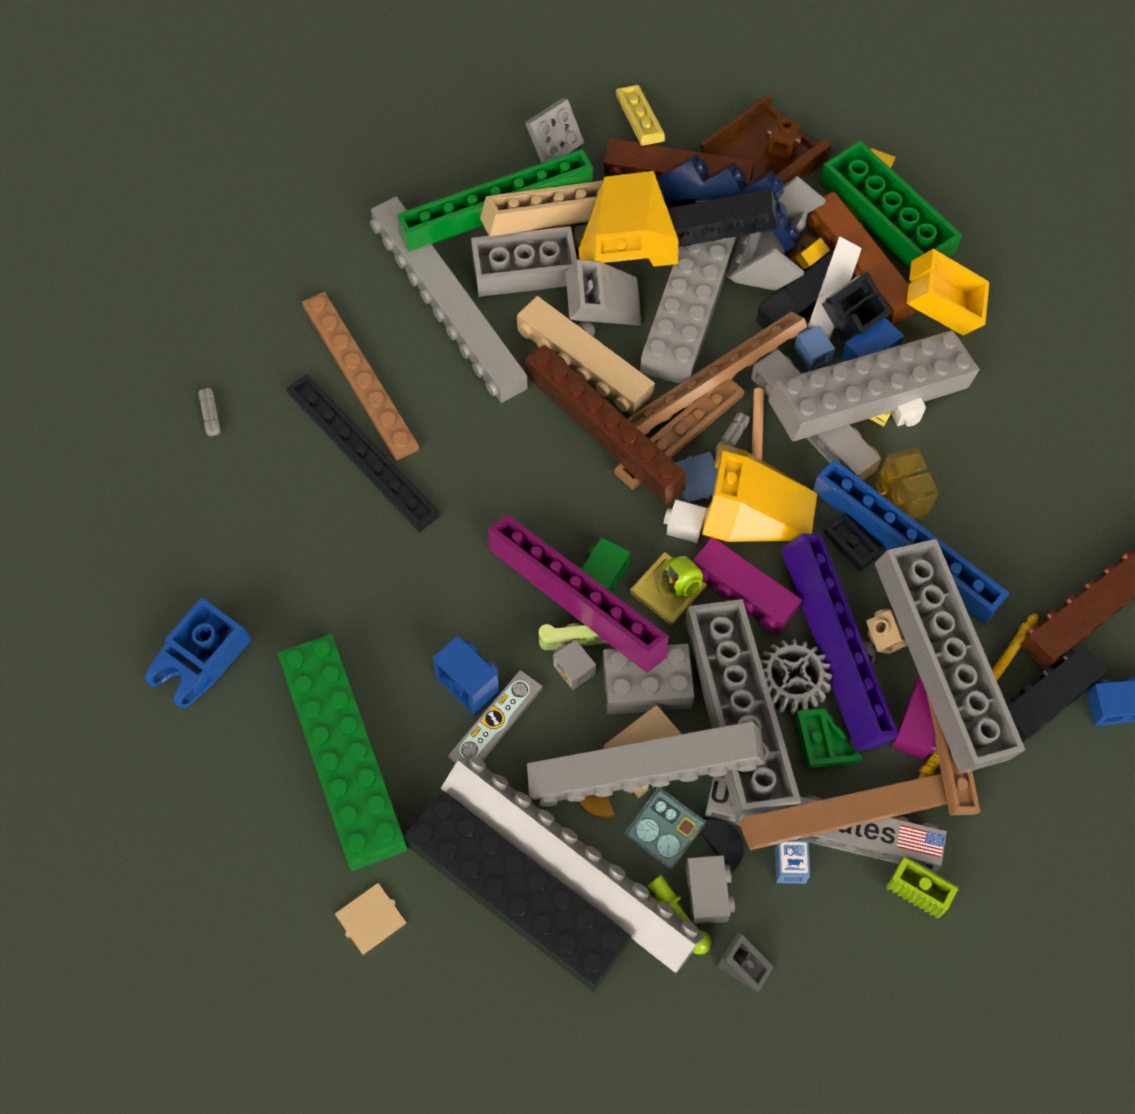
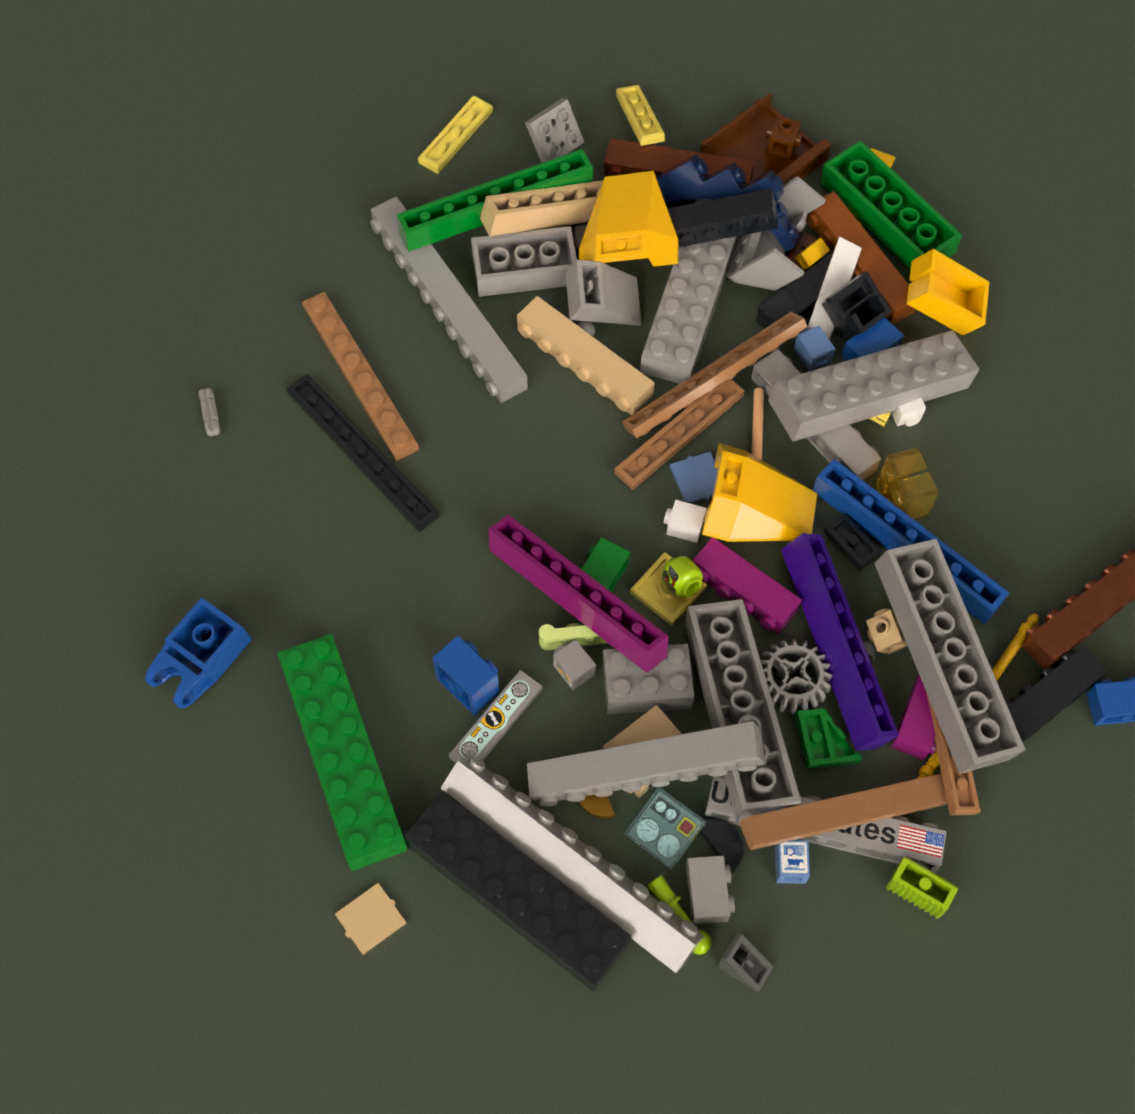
(455, 134): none -> light yellow tile
(606, 425): copper brick -> none
(734, 430): light grey axle -> none

